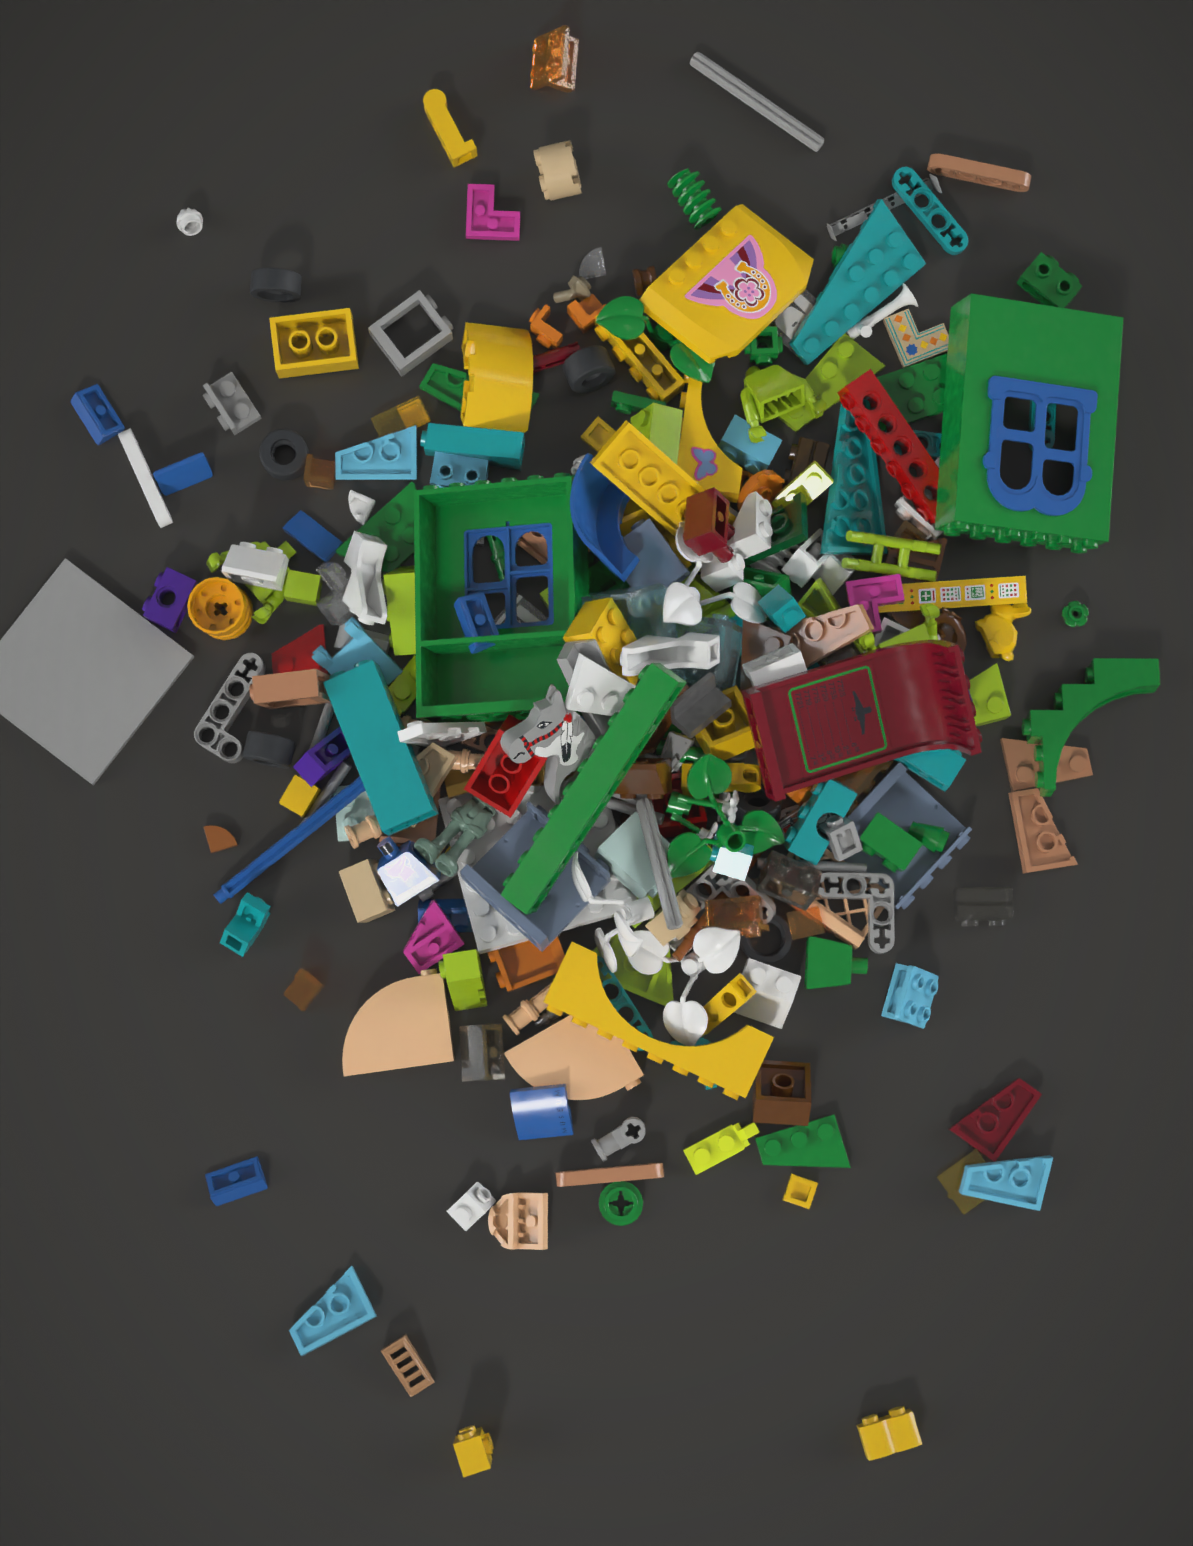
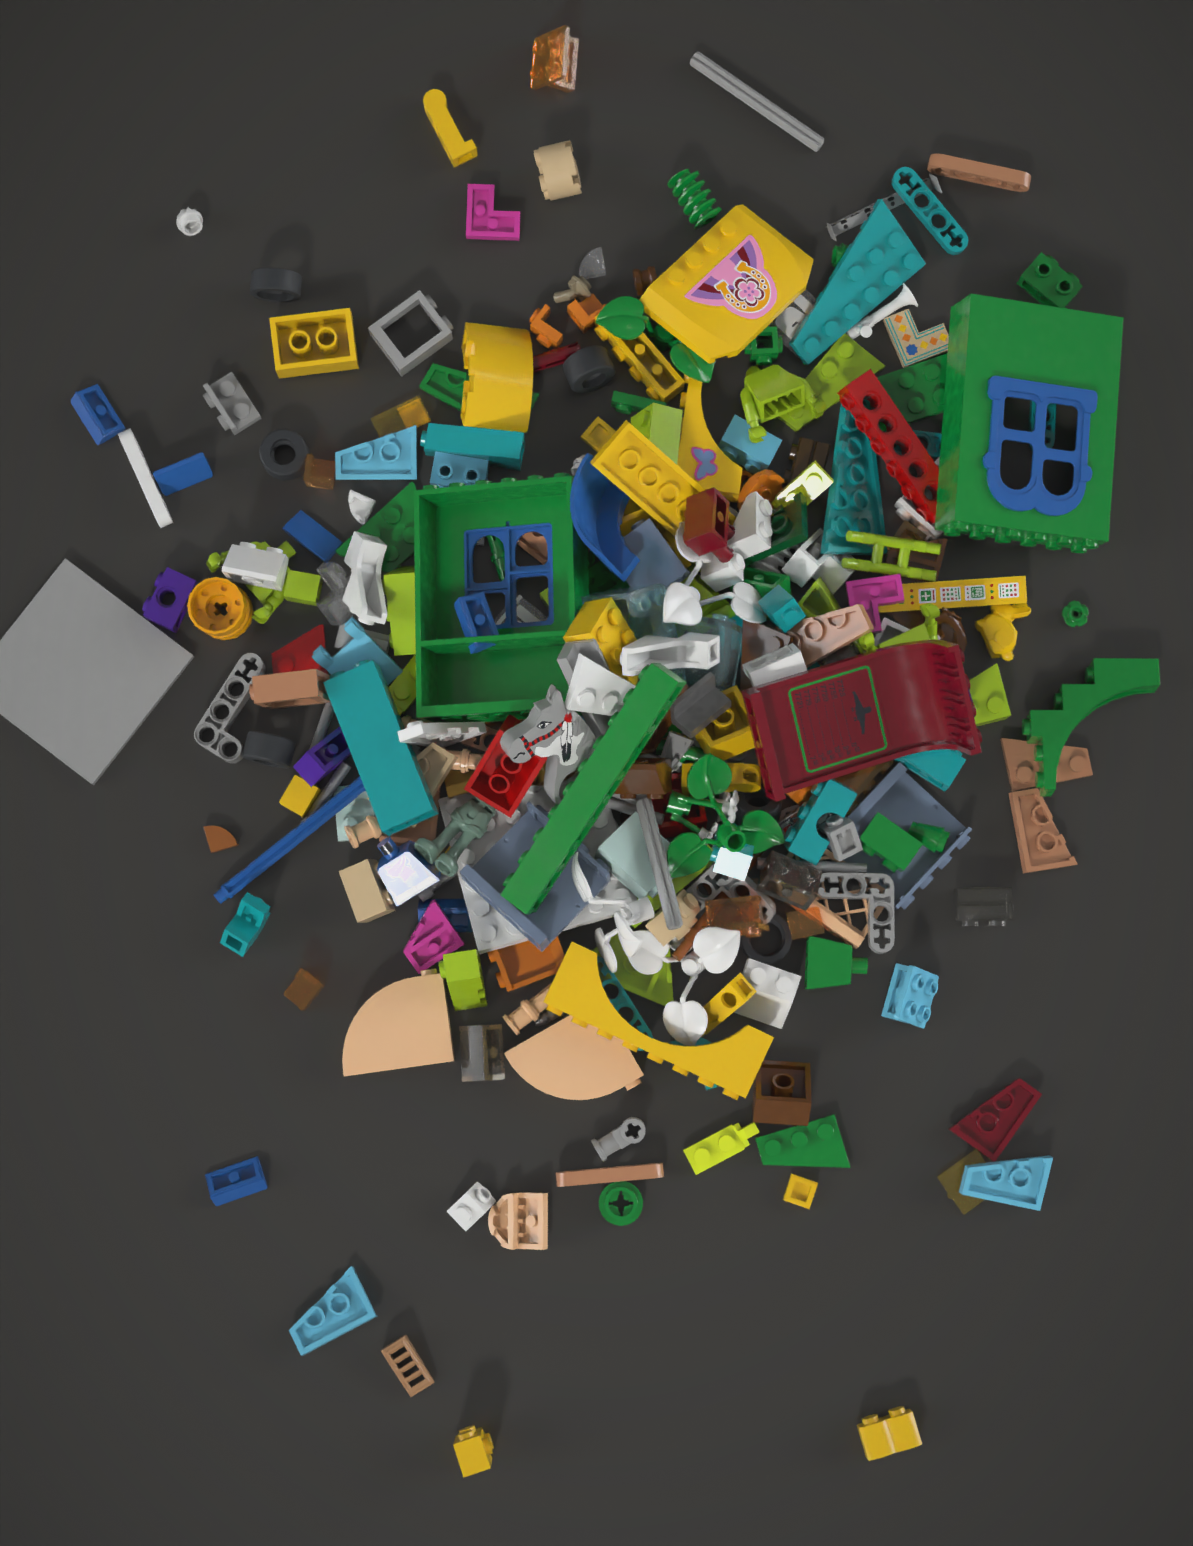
(541, 1112): blue slope -> none

